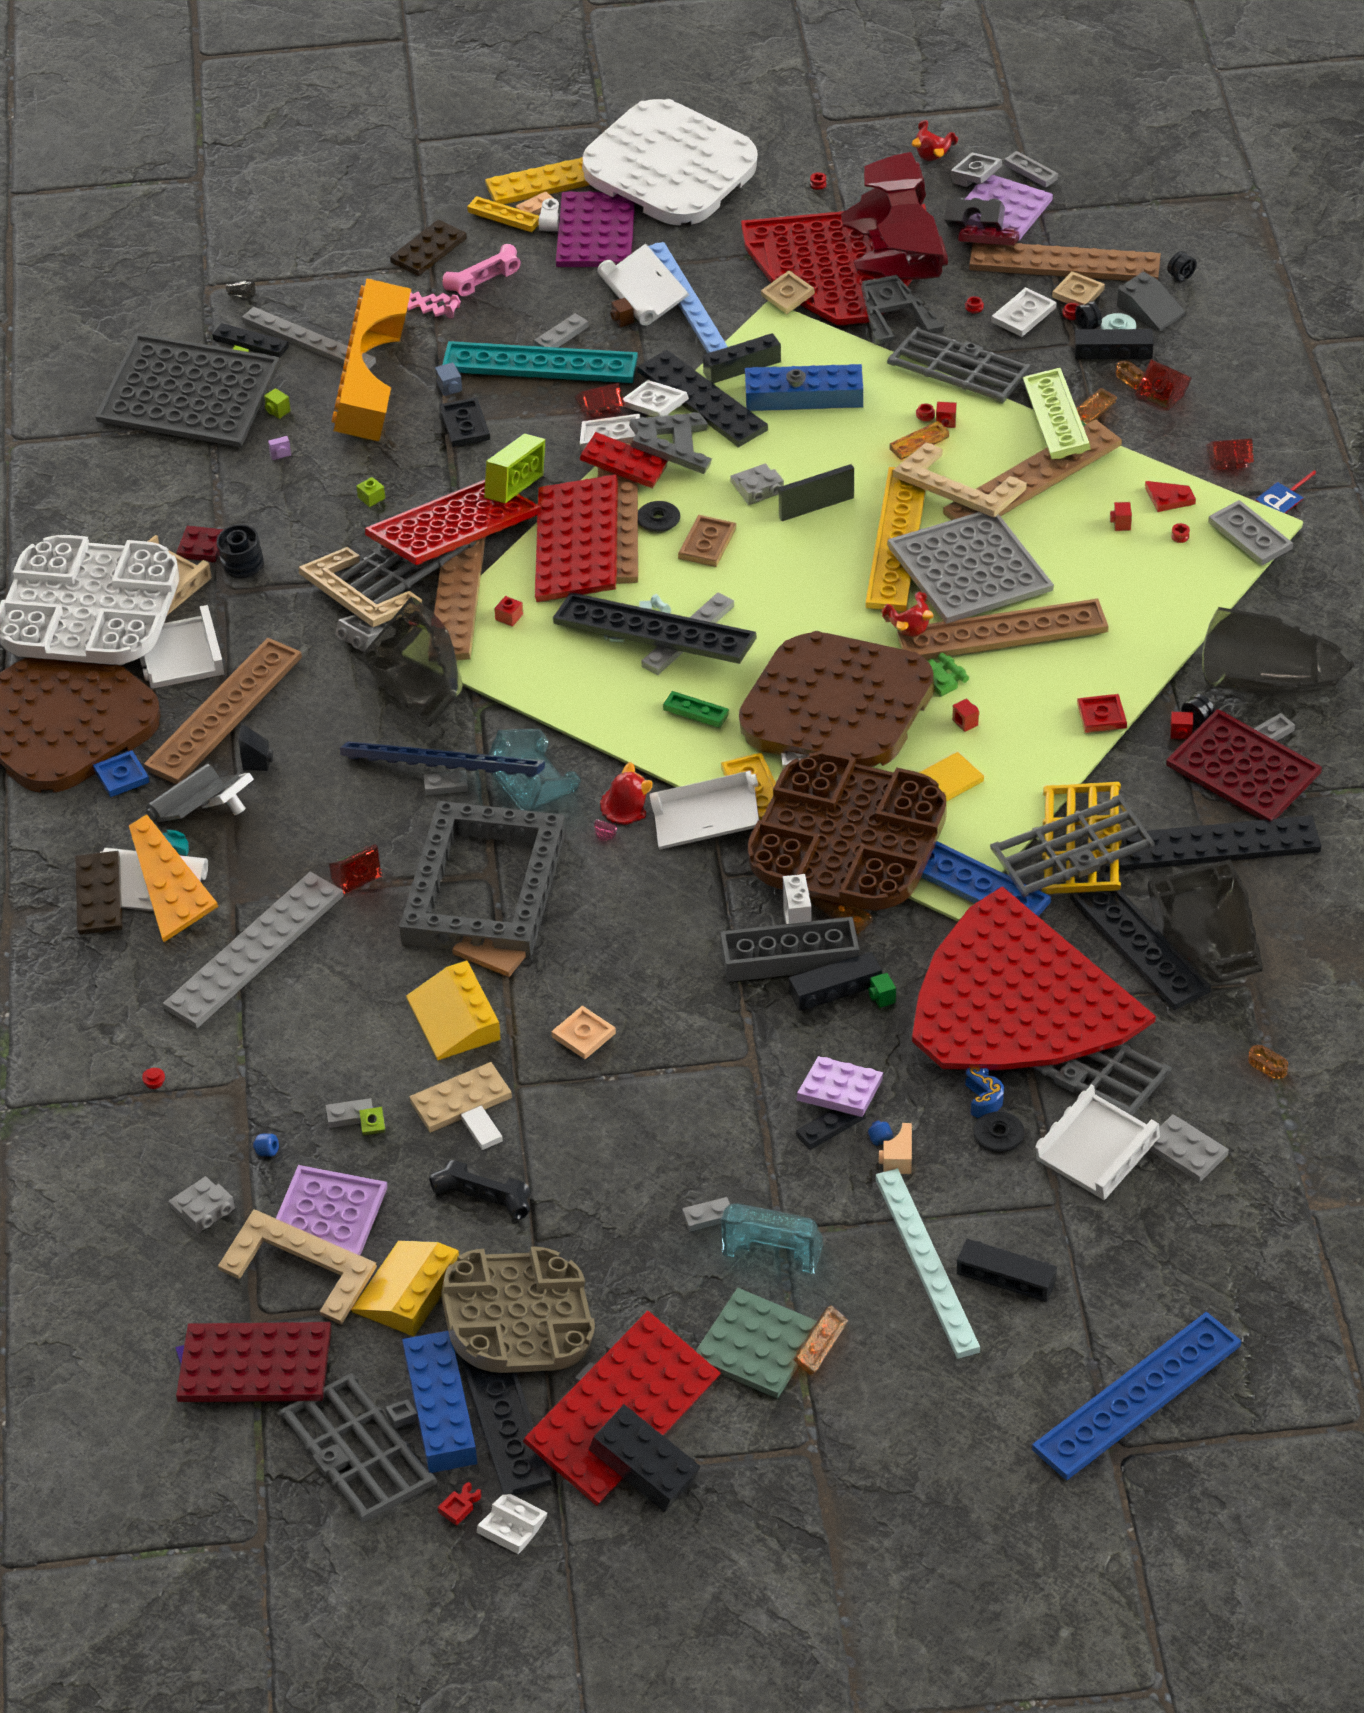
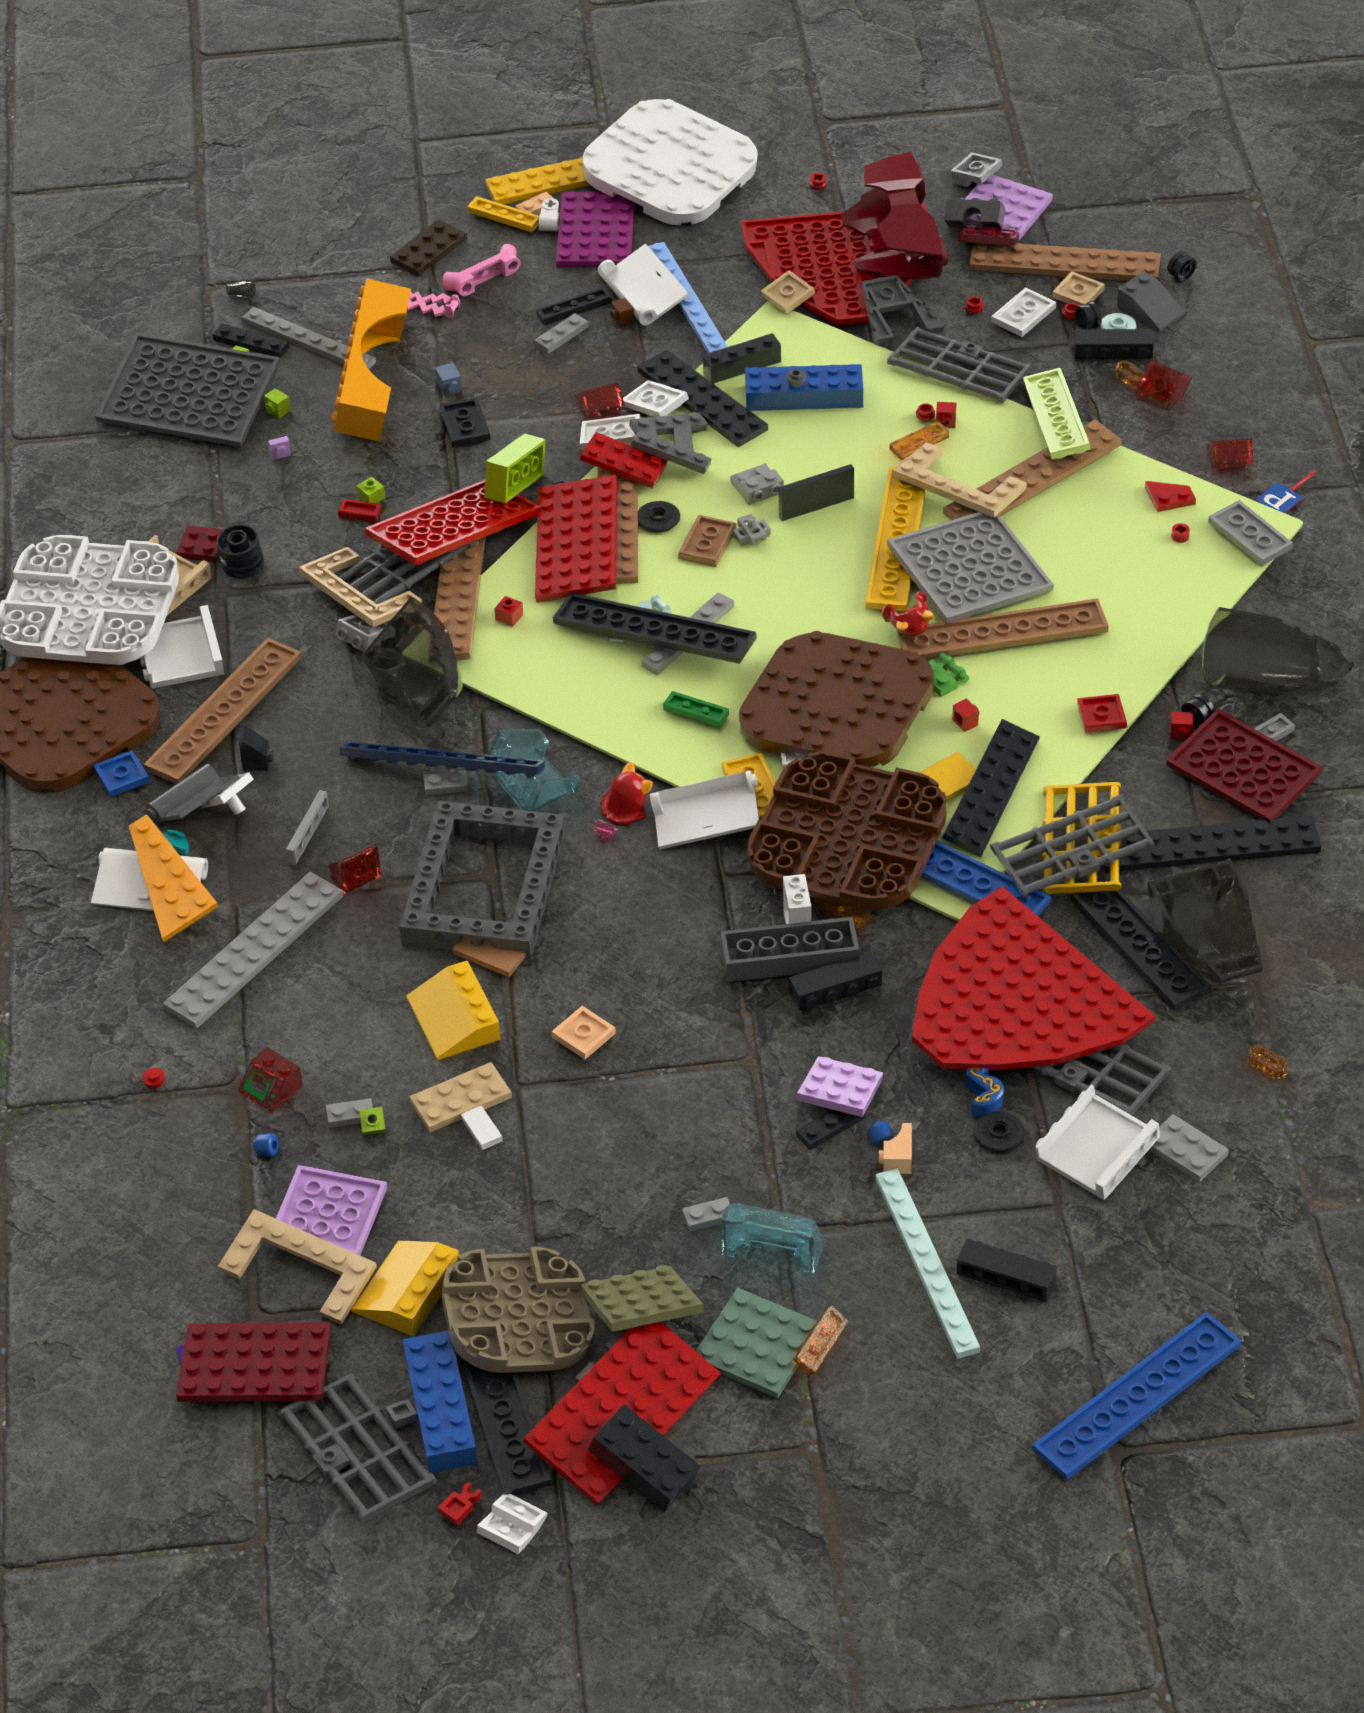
(98, 892): dark brown plate -> none
(202, 1204): light grey plate -> none
(270, 1079): none -> clear red slope
(307, 827): none -> light grey tile
(360, 510): none -> red tile
(456, 1177): black plate -> none
(542, 362): teal plate -> none
(574, 305): none -> black tile
(641, 1298): none -> olive plate
(744, 532): none -> light grey piece
(882, 990): green plate -> none
(930, 146): red hair -> none
(991, 787): none -> black plate
(1031, 169): light grey plate -> none
(1095, 405): clear orange plate -> none
(1121, 516): red plate -> none

